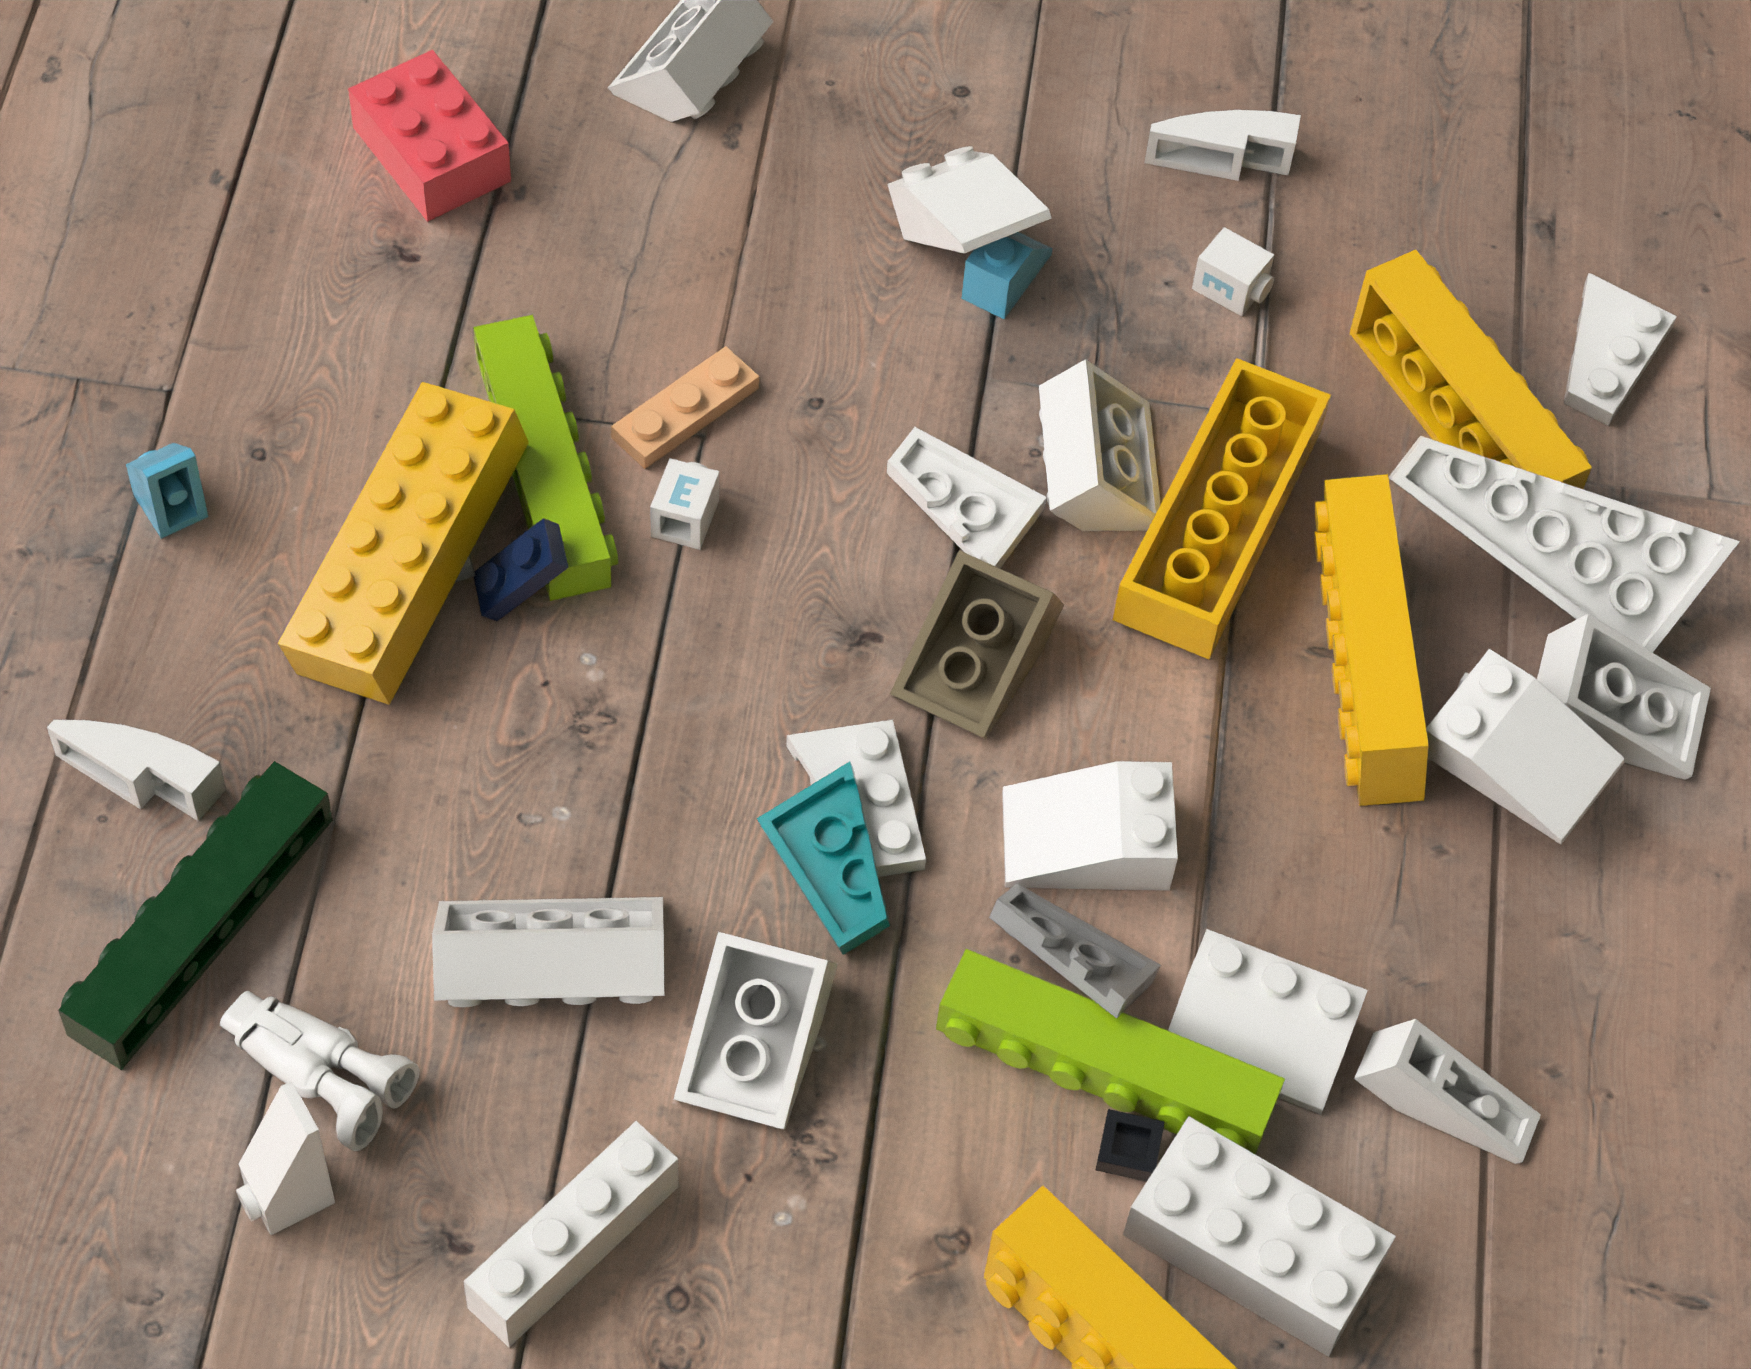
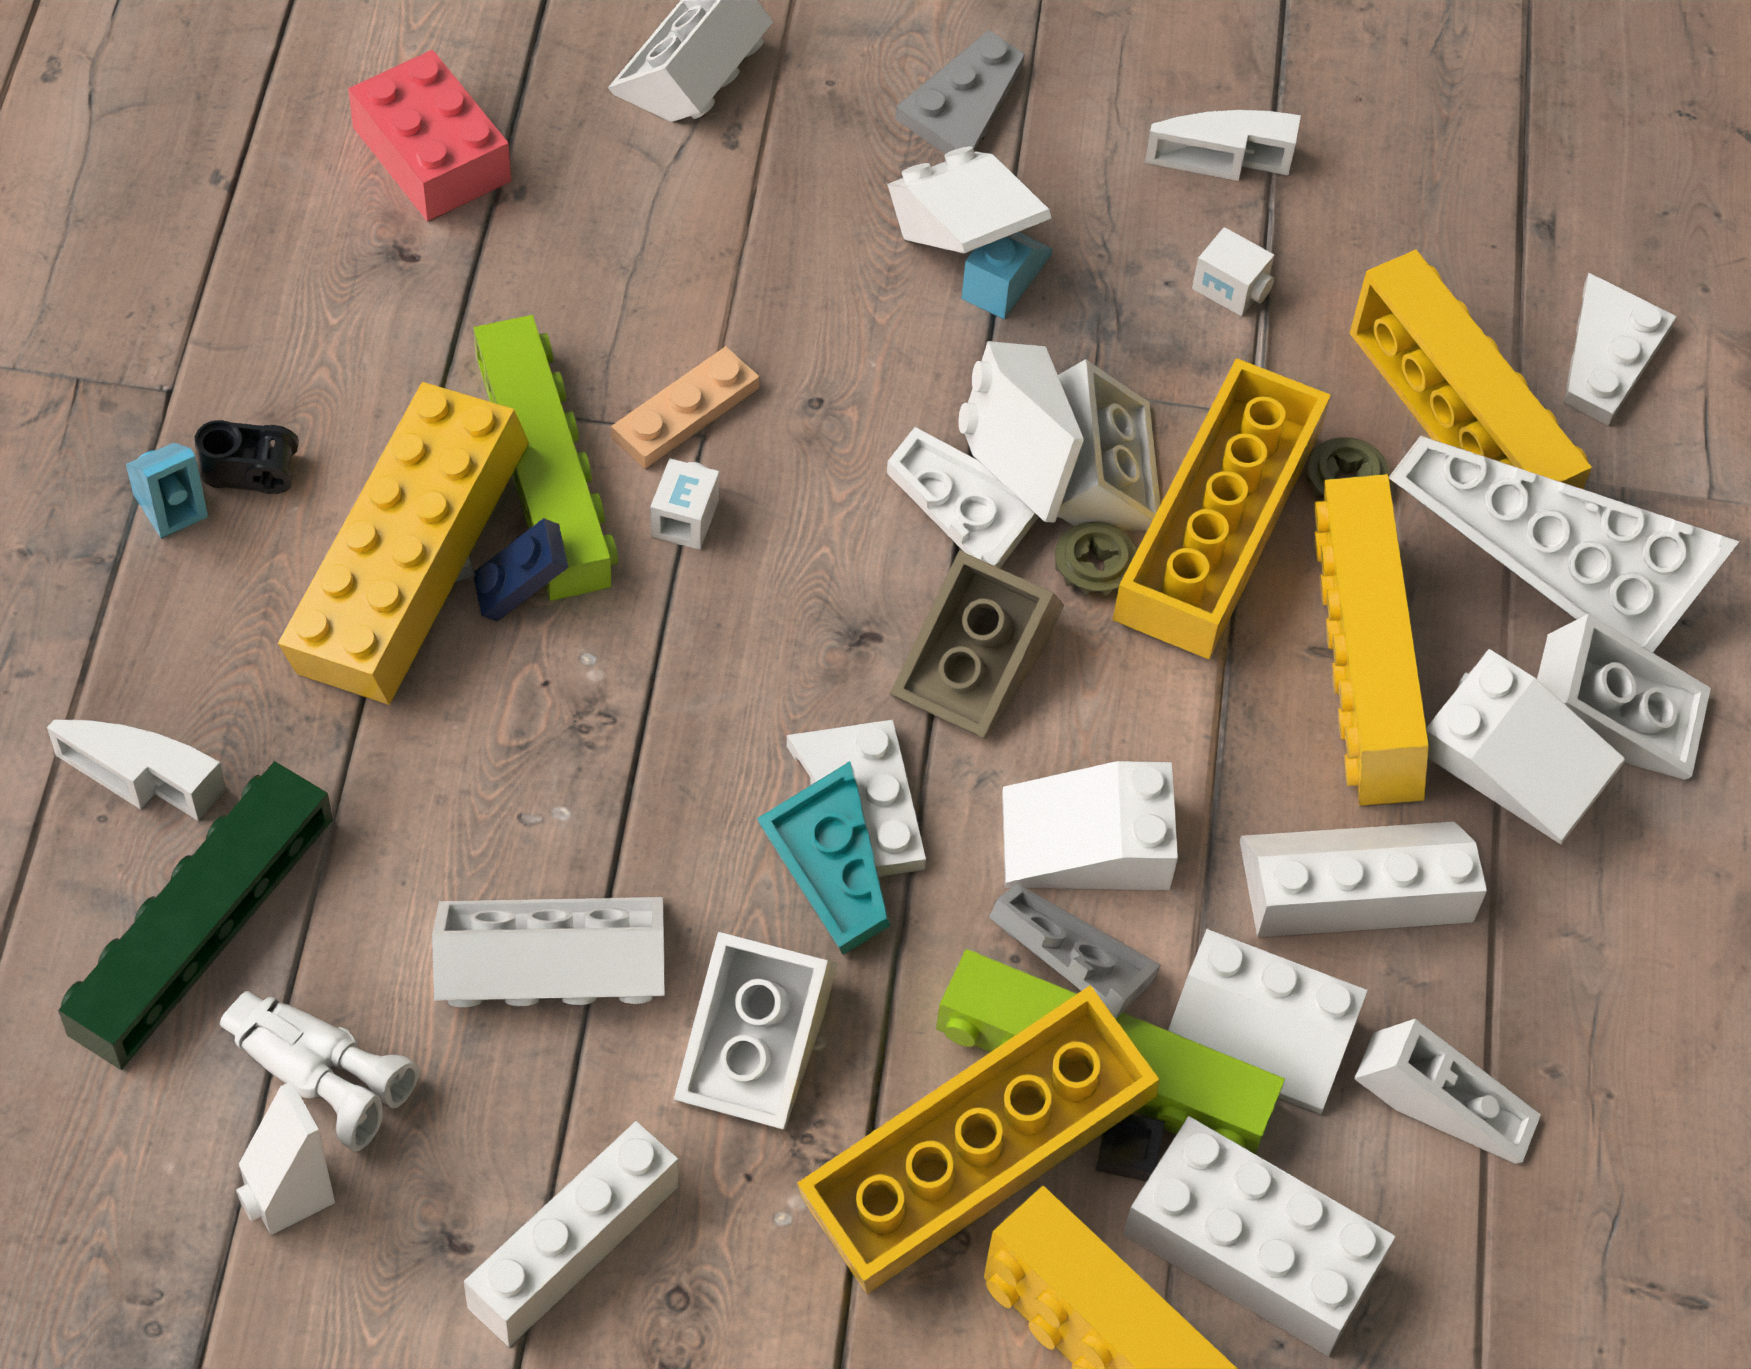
(245, 456): none -> black piece
(964, 95): none -> light grey wing
(978, 1139): none -> yellow brick
(1022, 424): none -> white slope
(1107, 543): none -> olive gear
(1347, 455): none -> olive gear
(1362, 878): none -> white slope

